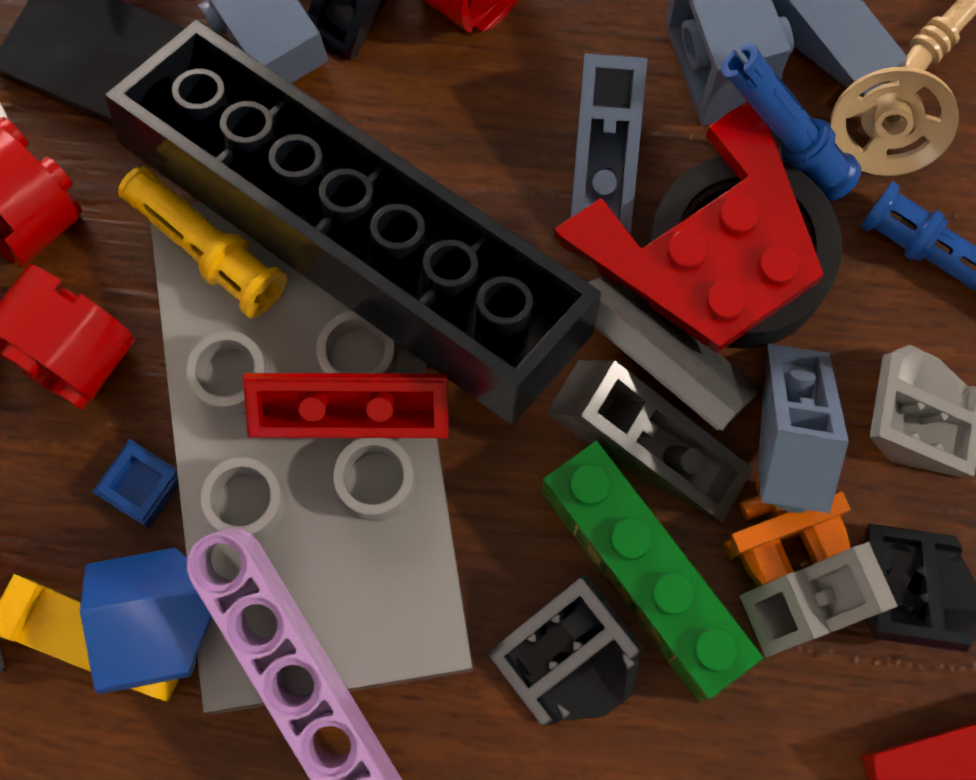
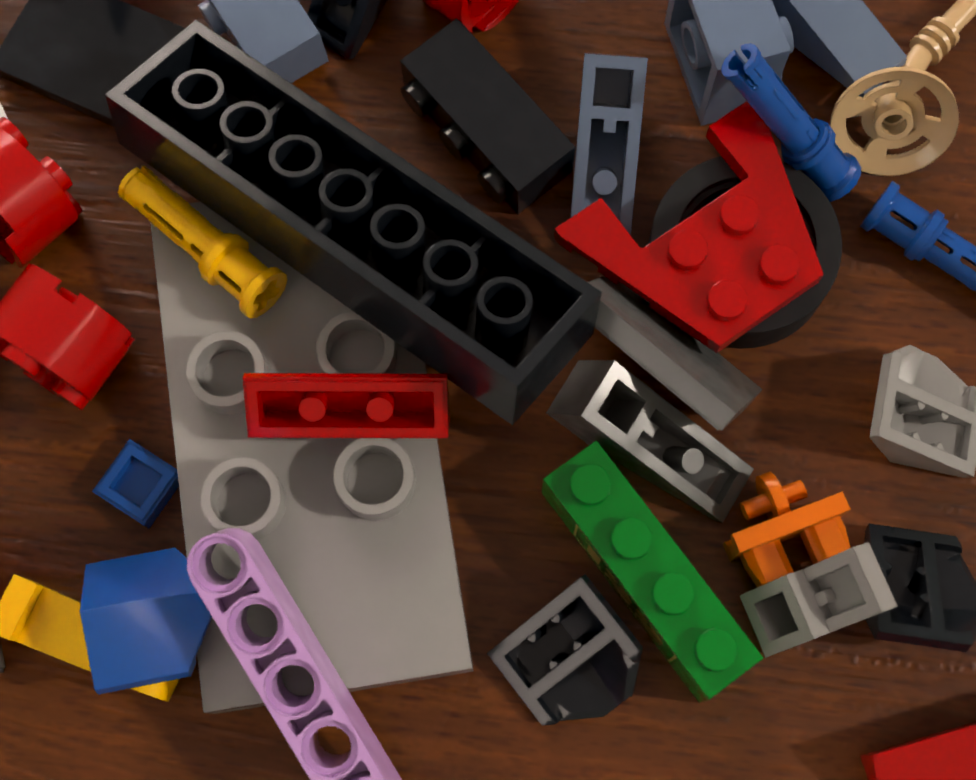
(486, 117): none -> black brick
(800, 430): sand blue slope -> none

